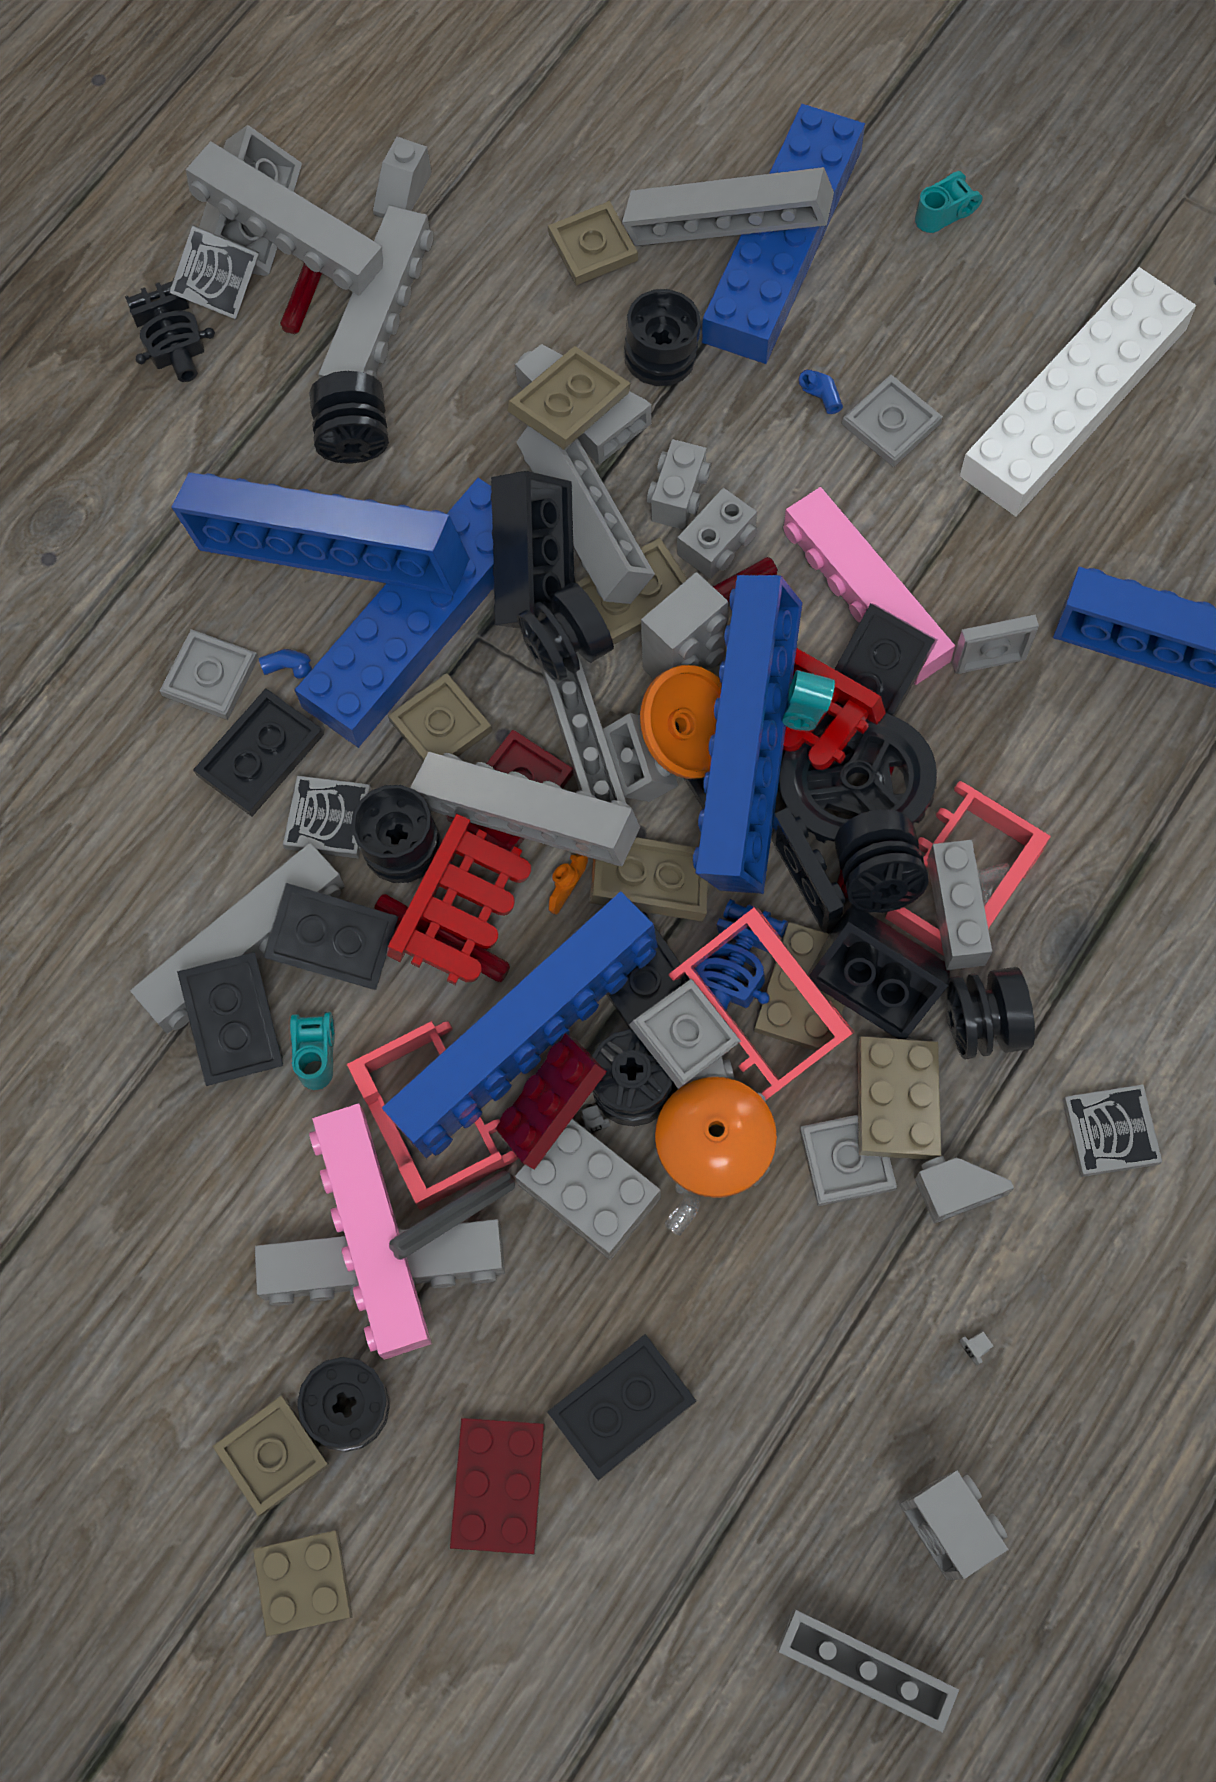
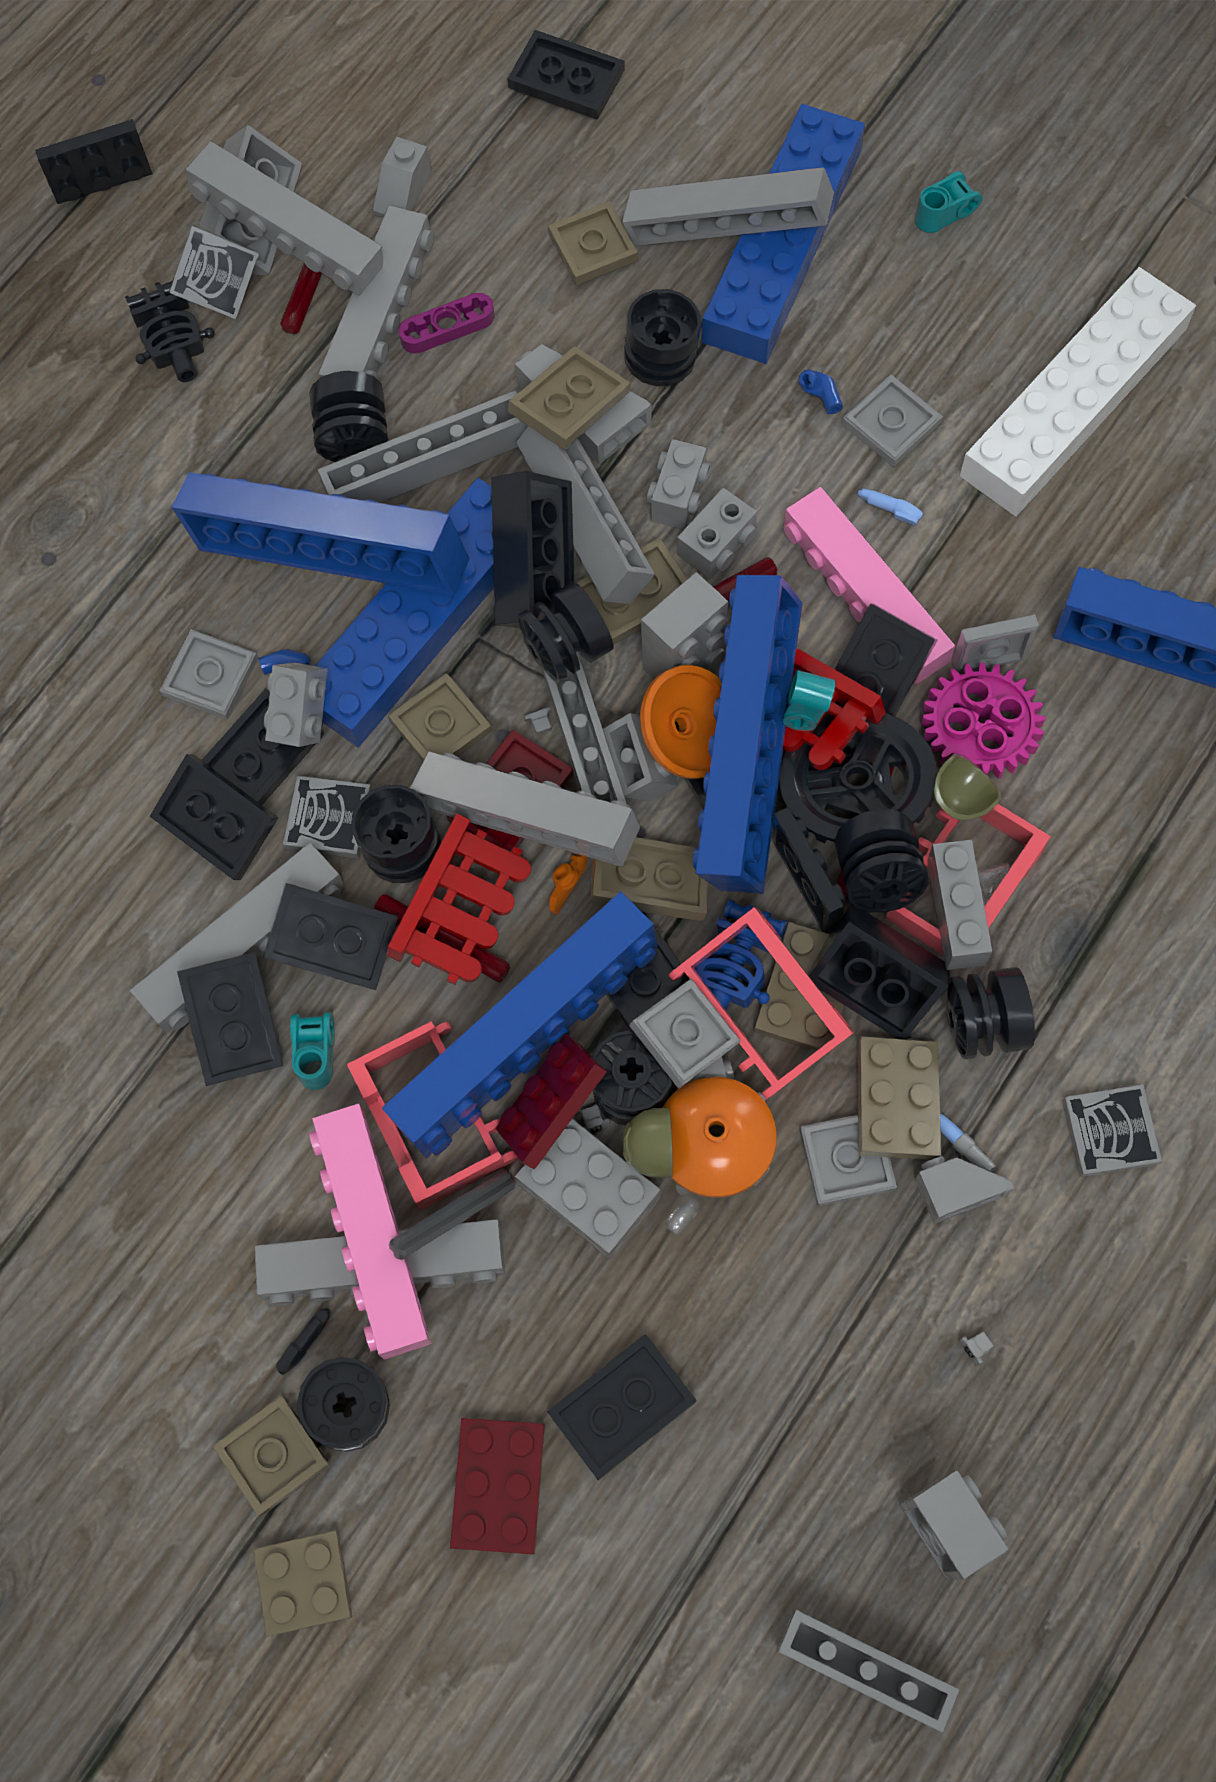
(94, 161): none -> black plate
(213, 817): none -> black plate
(295, 704): none -> light grey brick
(298, 1348): none -> black piece
(426, 453): none -> light grey brick
(453, 310): none -> magenta beam
(539, 720): none -> light grey piece
(566, 74): none -> black plate
(649, 1143): none -> olive helmet
(900, 508): none -> light blue piece
(964, 789): none -> olive helmet
(965, 1144): none -> light grey piece
(998, 695): none -> dark pink gear

